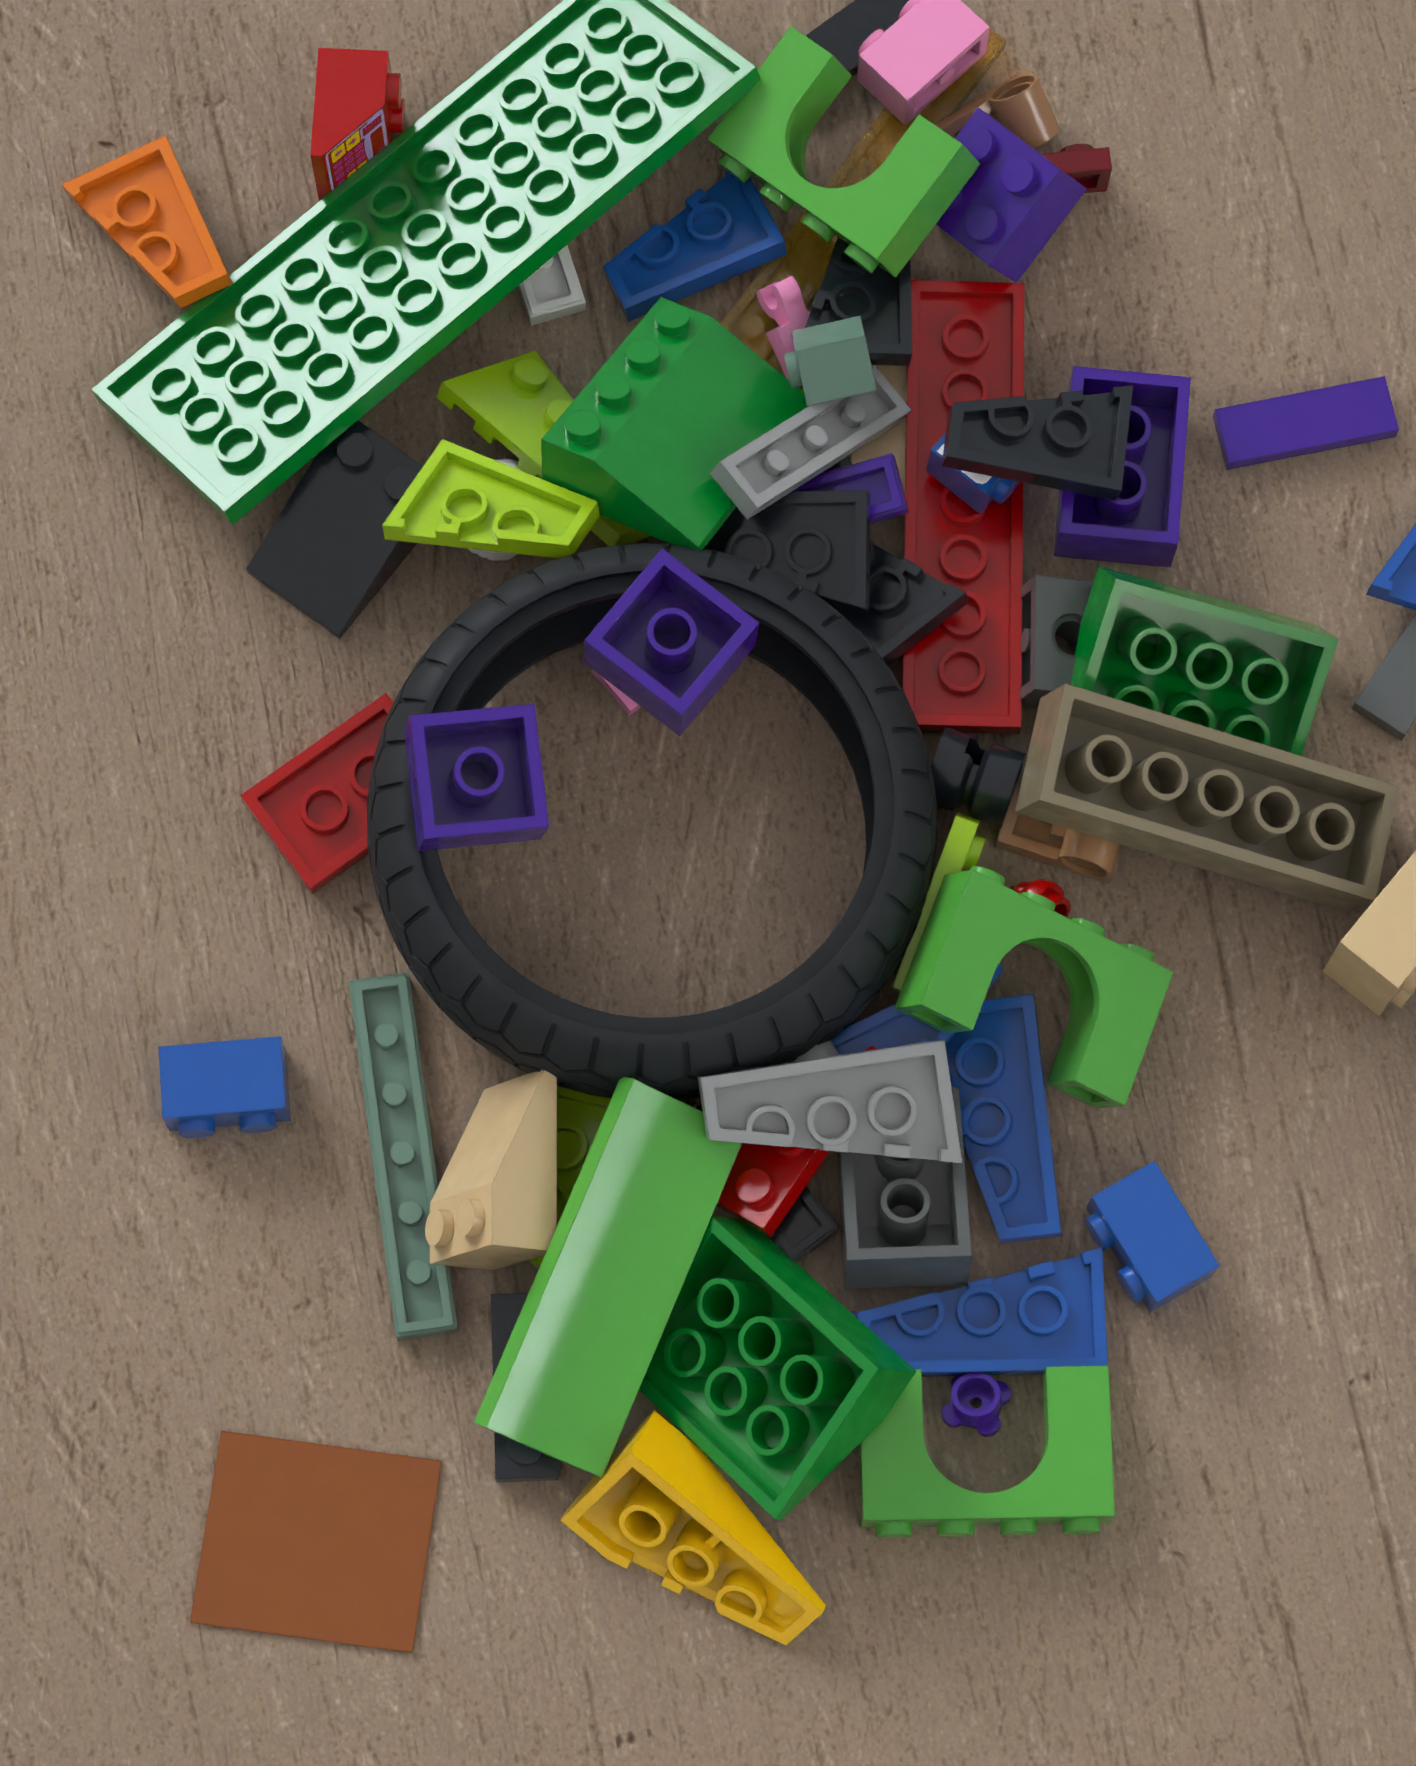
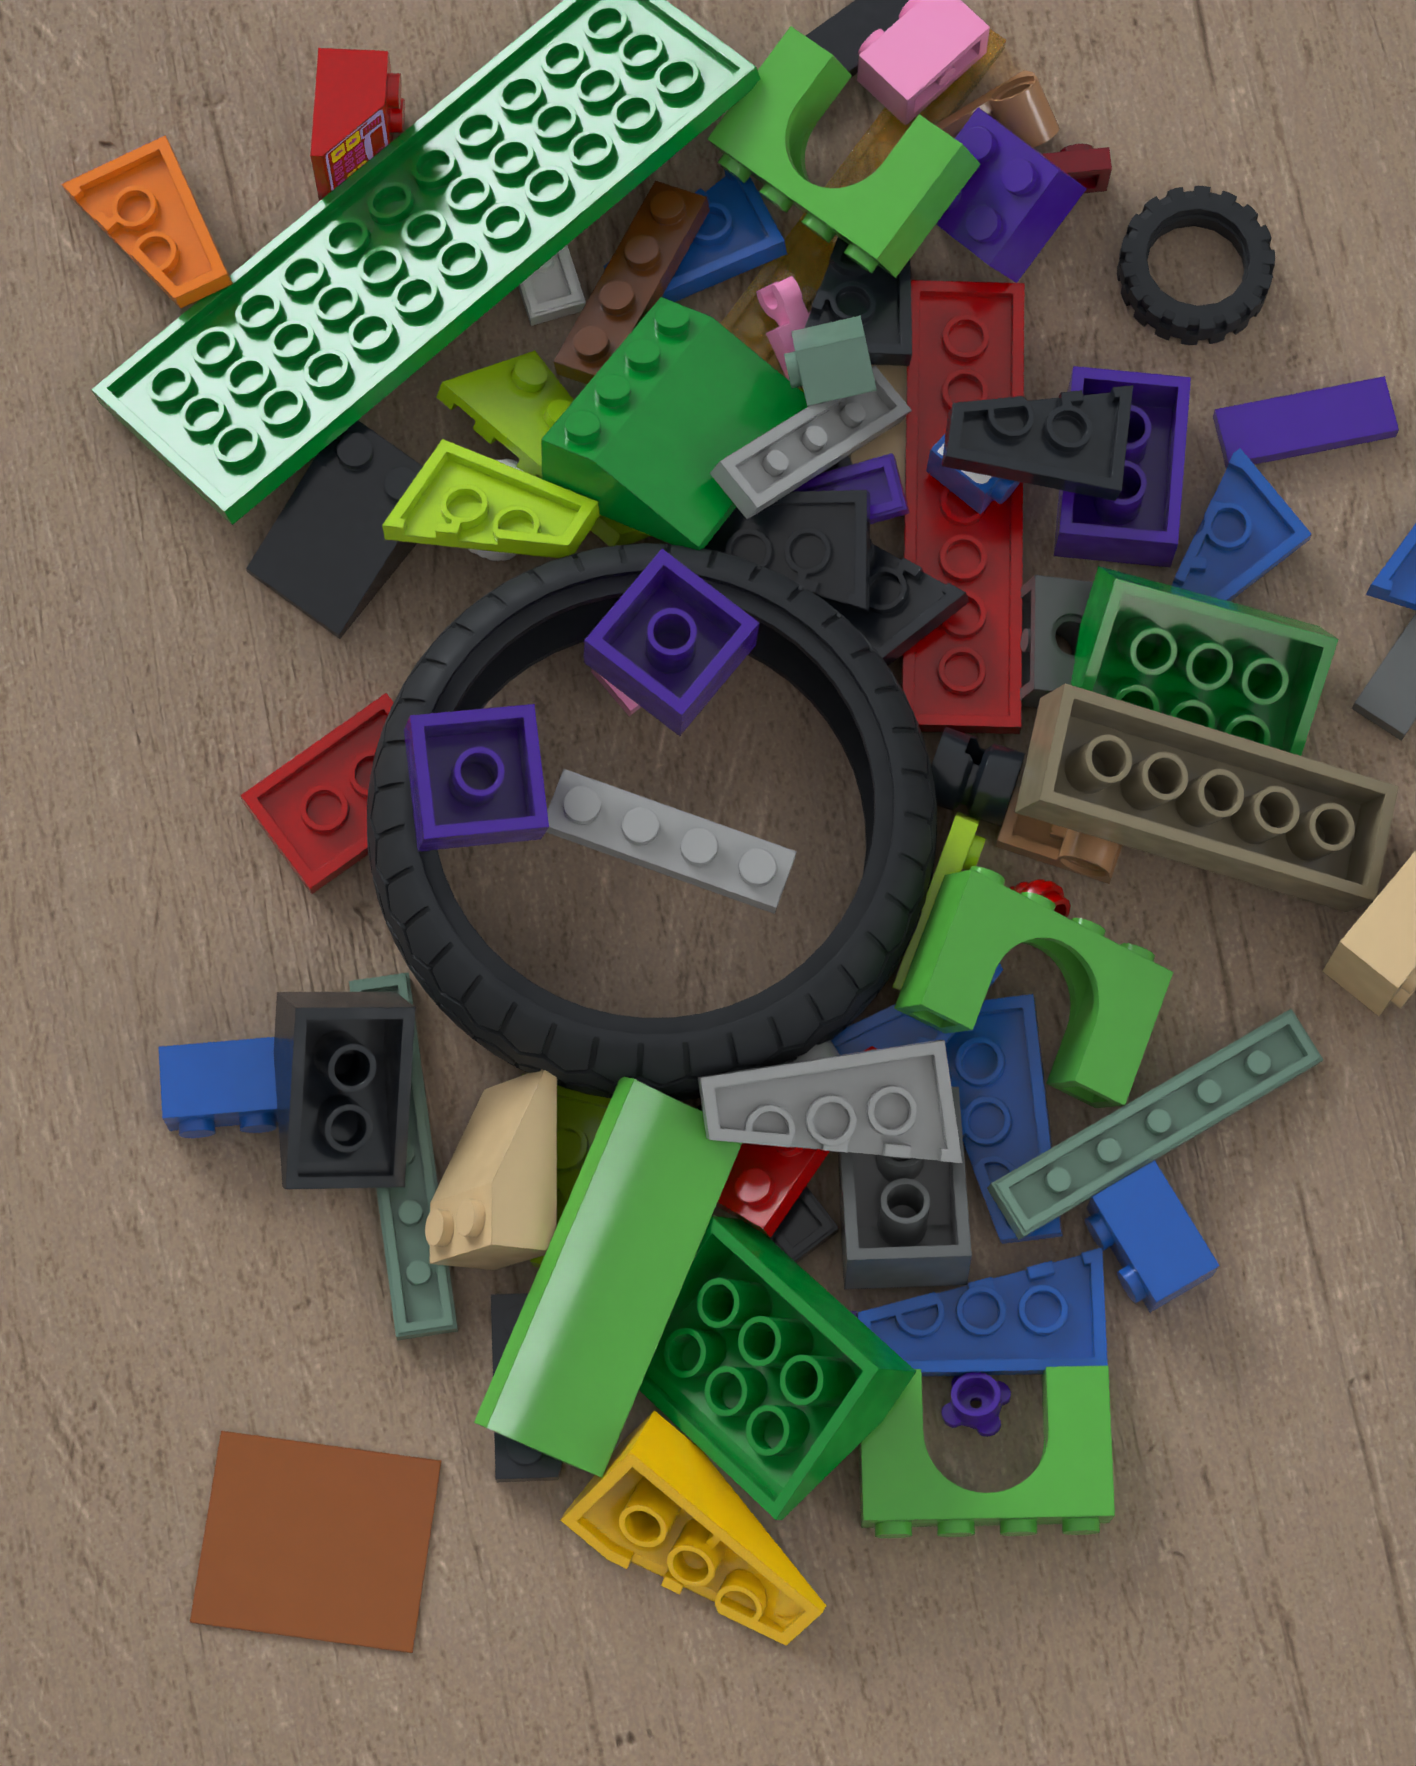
(343, 1088): none -> black slope
(632, 278): none -> reddish brown plate
(669, 841): none -> light grey plate
(1154, 1124): none -> sand green tile
(1205, 211): none -> black tyre
(1241, 534): none -> blue wing

